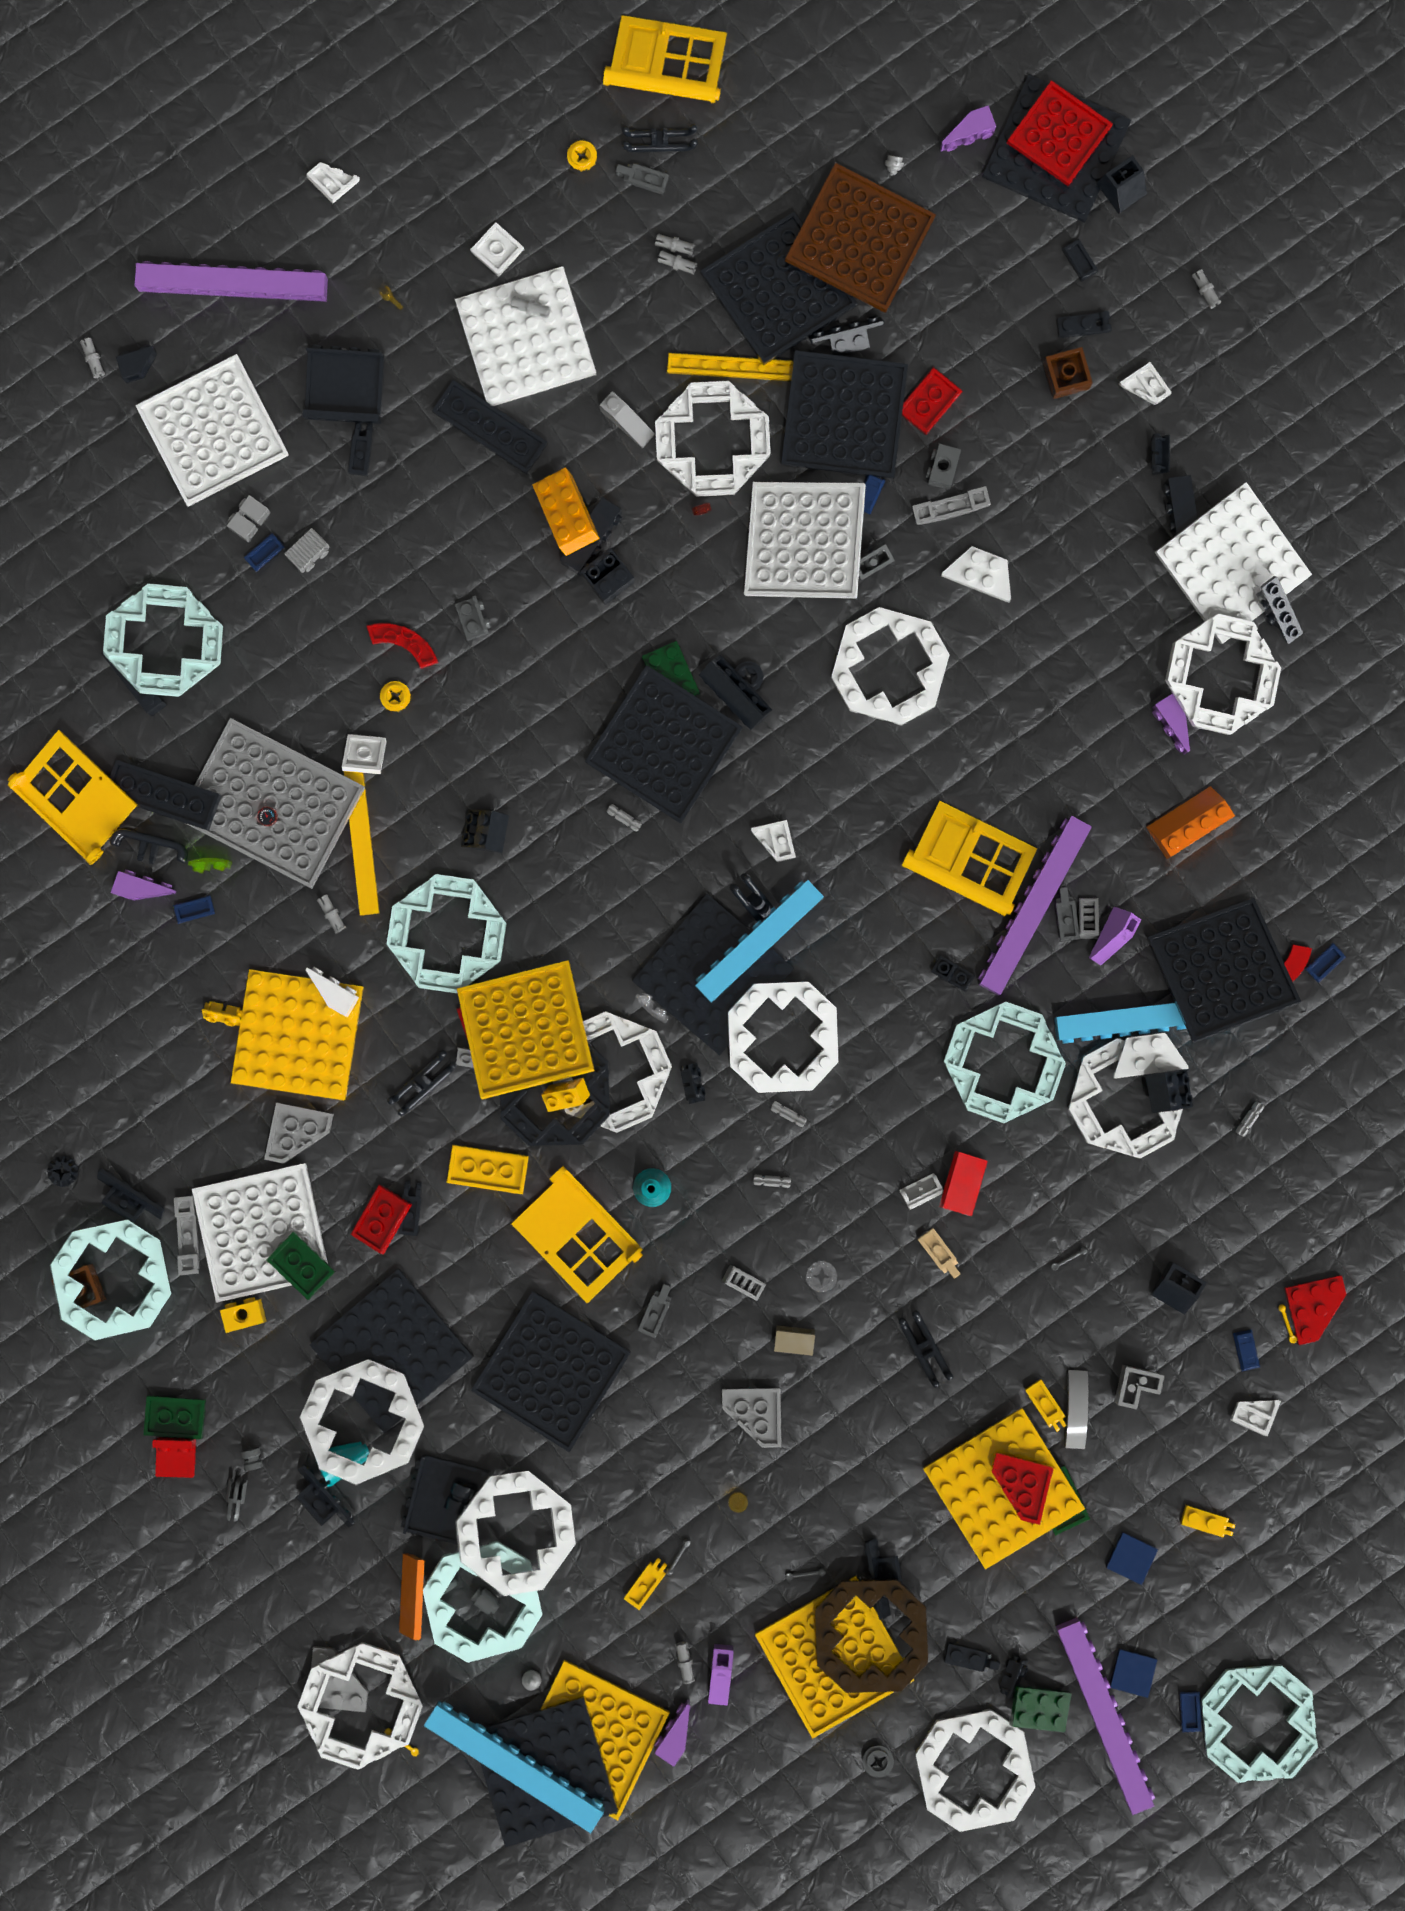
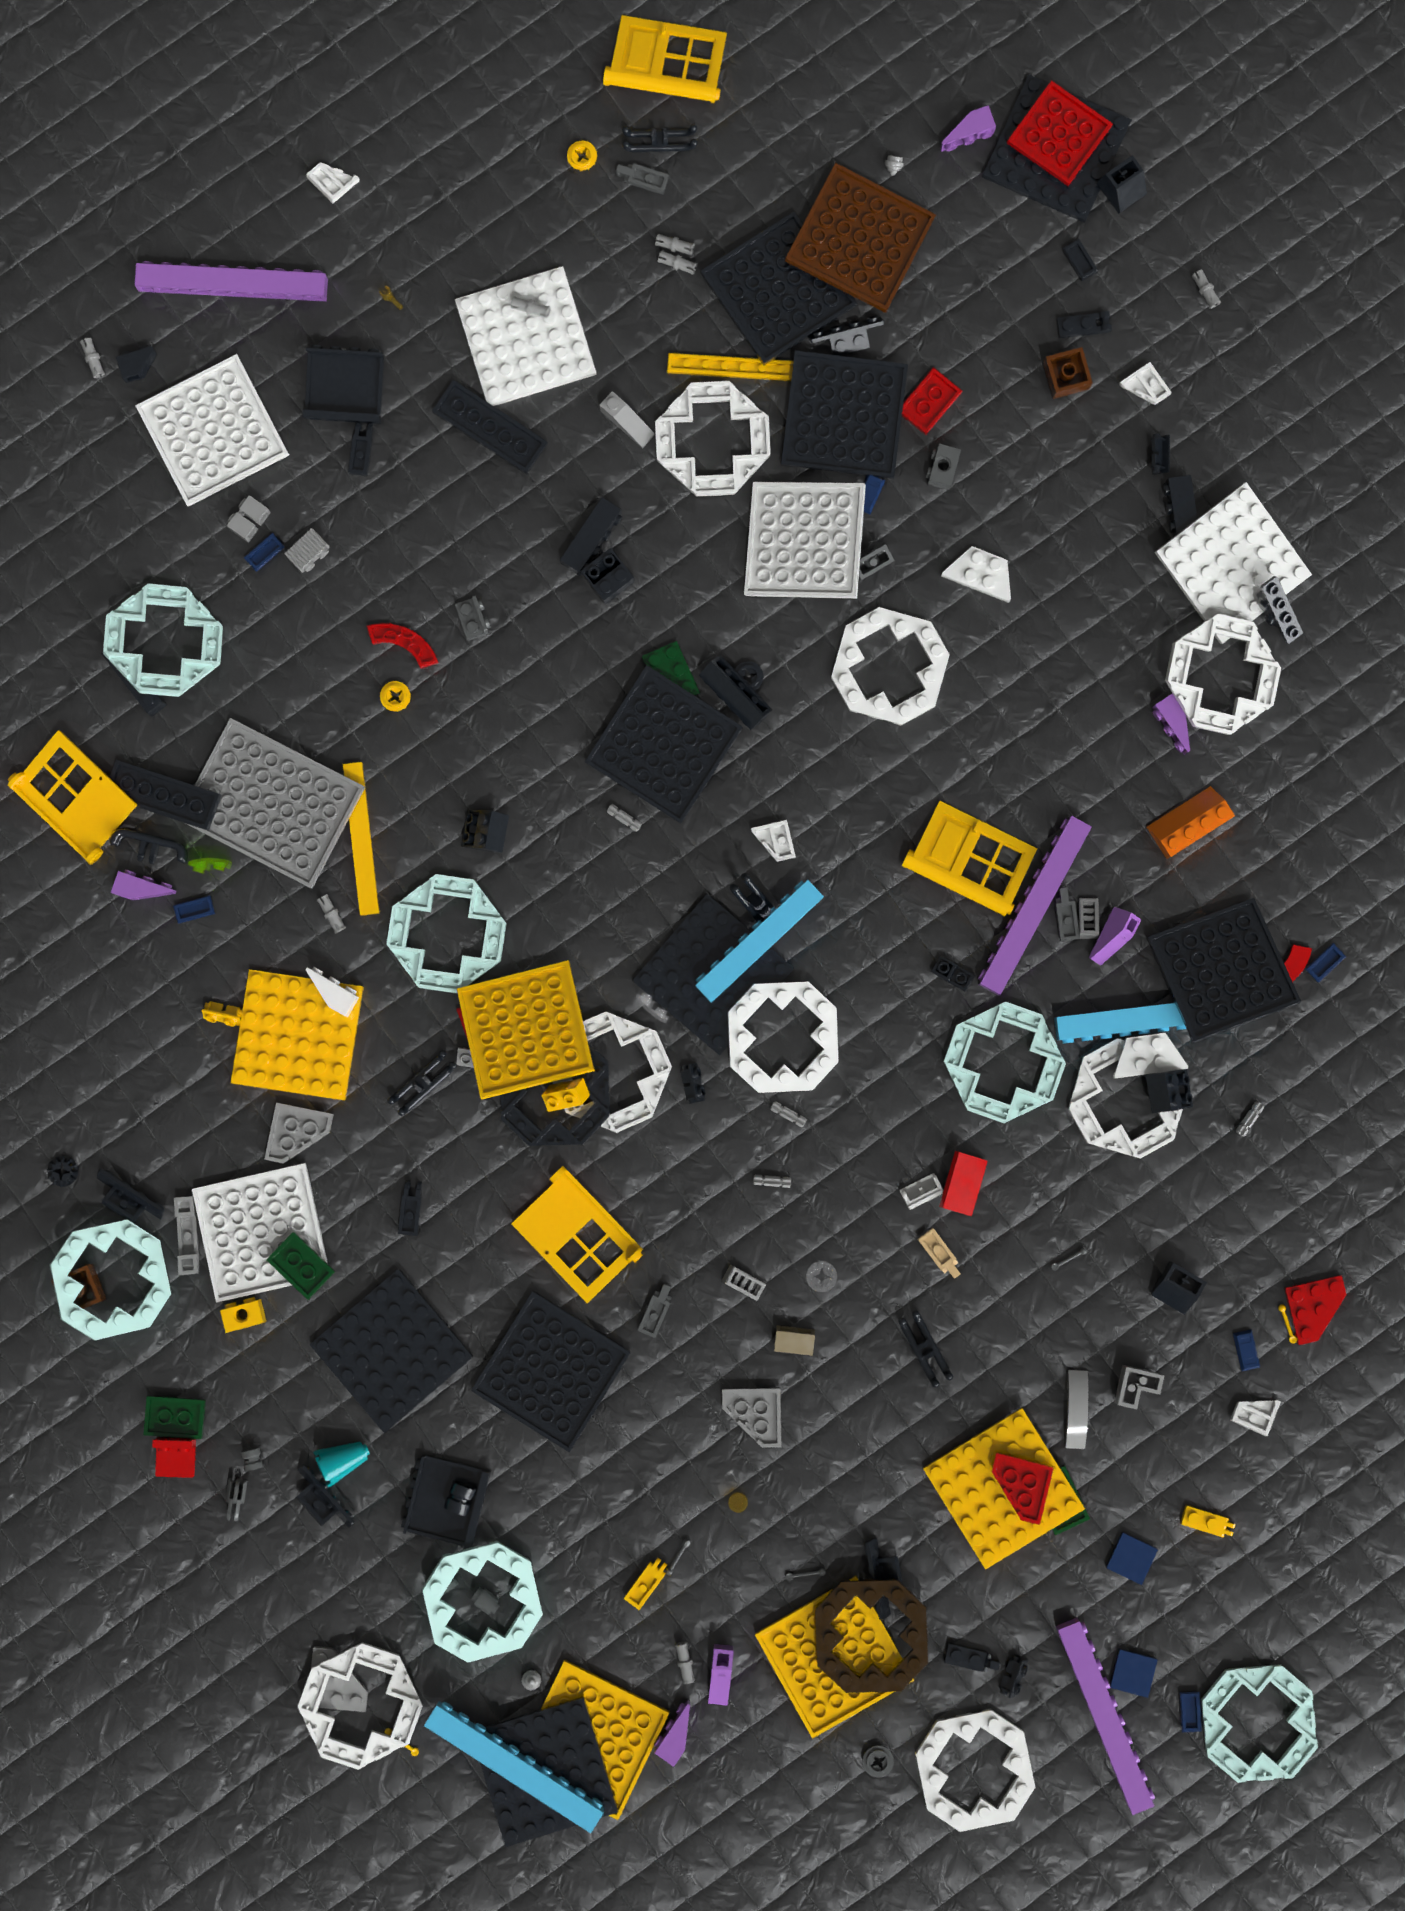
(267, 816): black tile -> none
(346, 1382): white plate -> none
(364, 754): white plate -> none
(381, 1219): red tile -> none
(411, 1596): orange tile -> none
(487, 1169): yellow tile -> none
(497, 249): white plate -> none
(548, 1558): white plate -> none
(565, 511): light orange brick -> none
(658, 1180): teal cone -> none
(701, 509): clear red tile -> none
(951, 507): light grey slope -> none
(1040, 1708): dark green plate -> none
(1046, 1404): yellow hinge -> none

